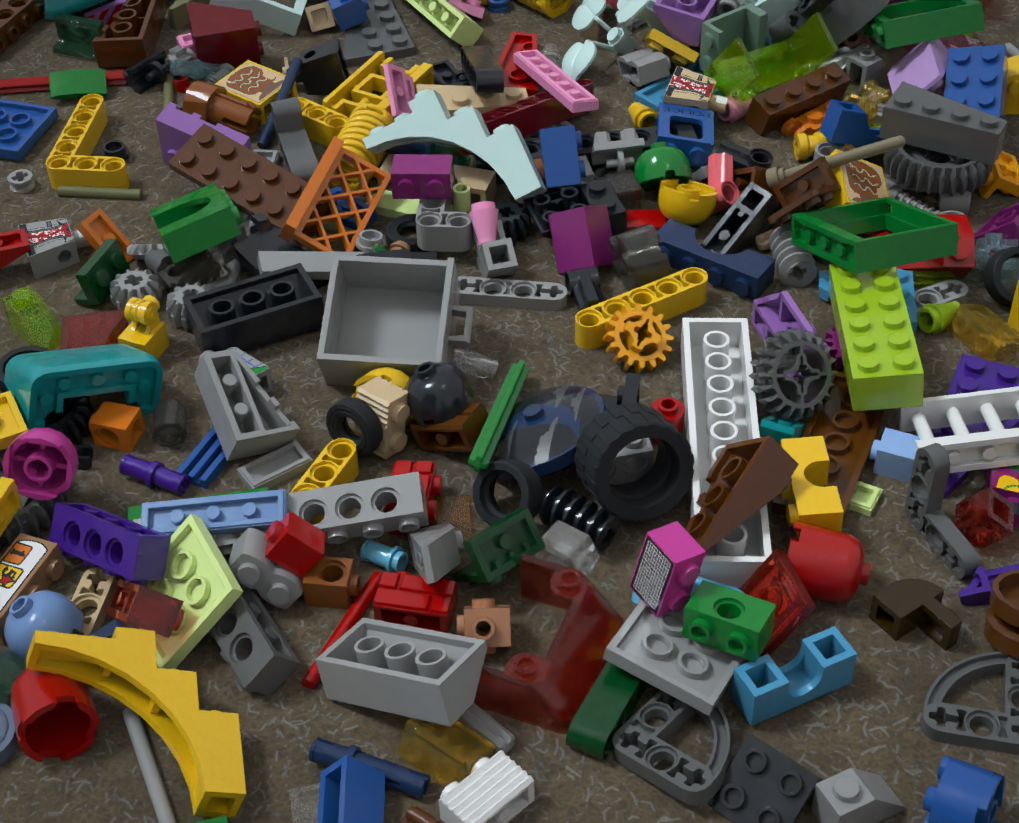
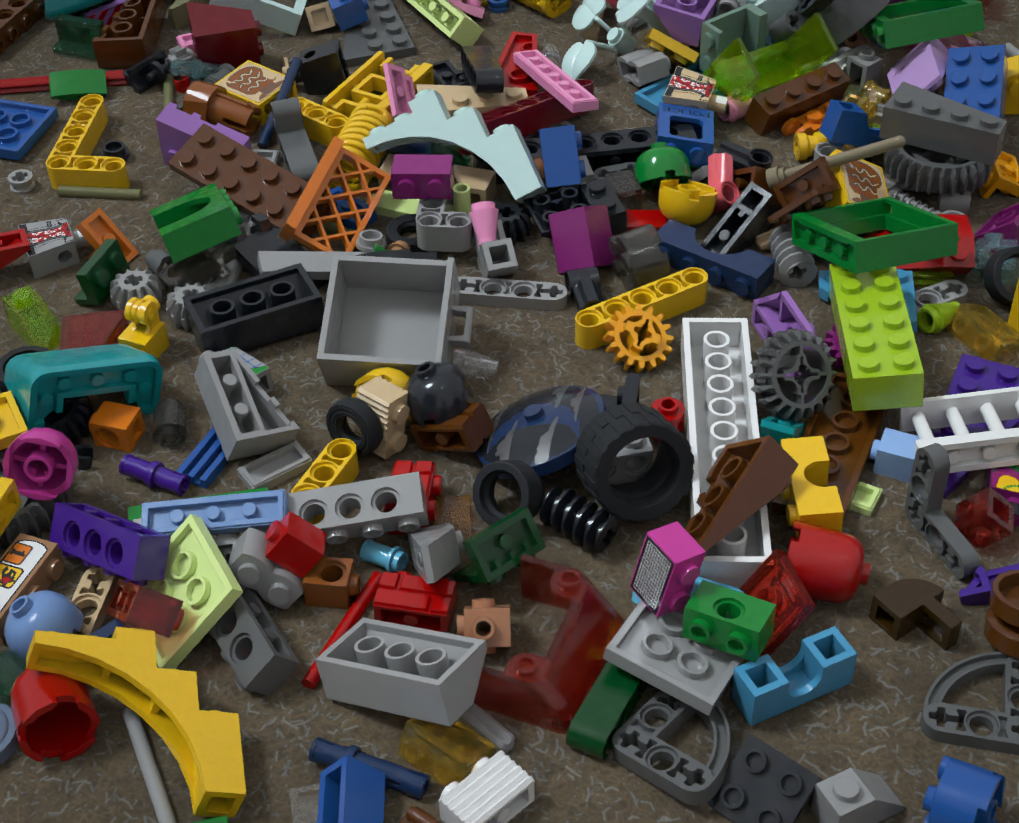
(140, 250): light grey gear -> none
(498, 416): green axle -> none
(569, 547): clear brick -> none
(617, 153): light grey hips -> none
(642, 115): yellow cone -> none

